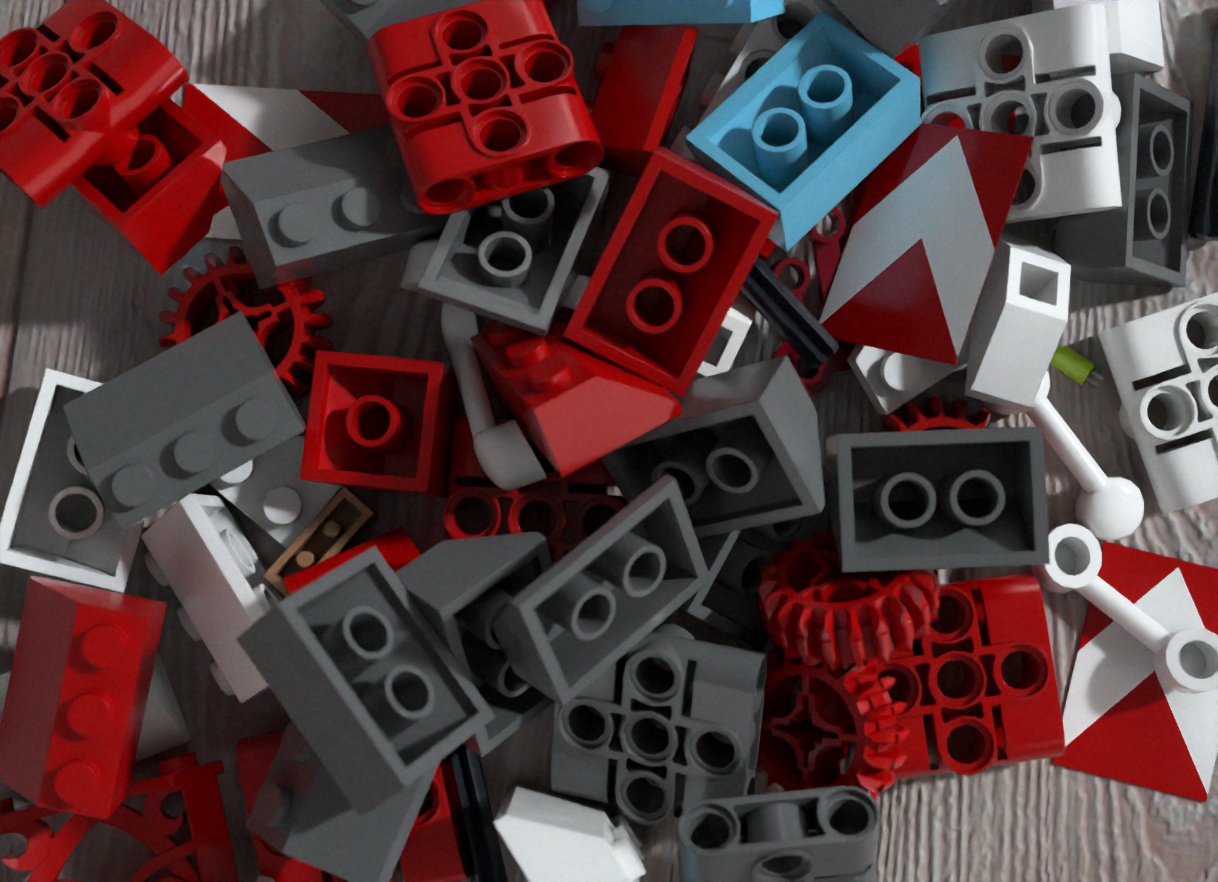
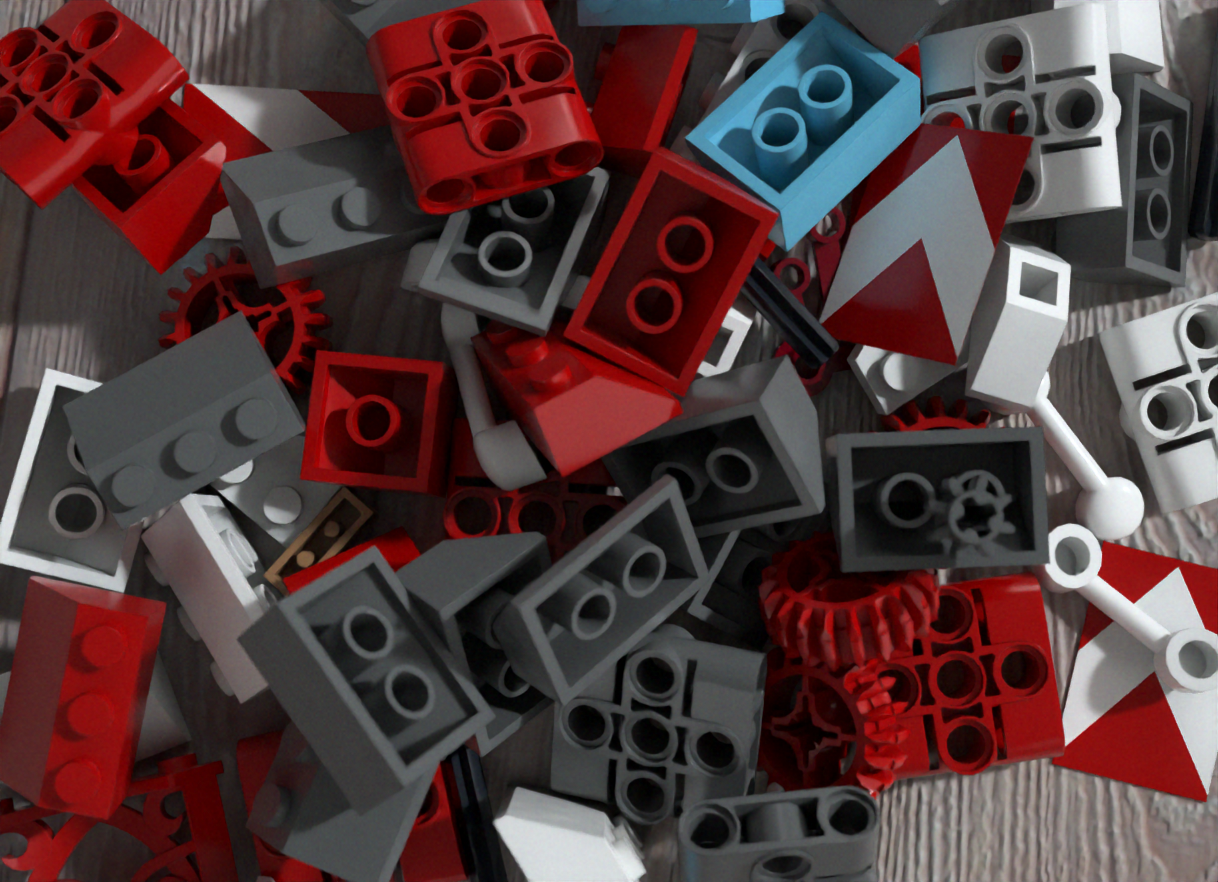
(985, 525): none -> dark grey gear
(1074, 365): lime piece -> none

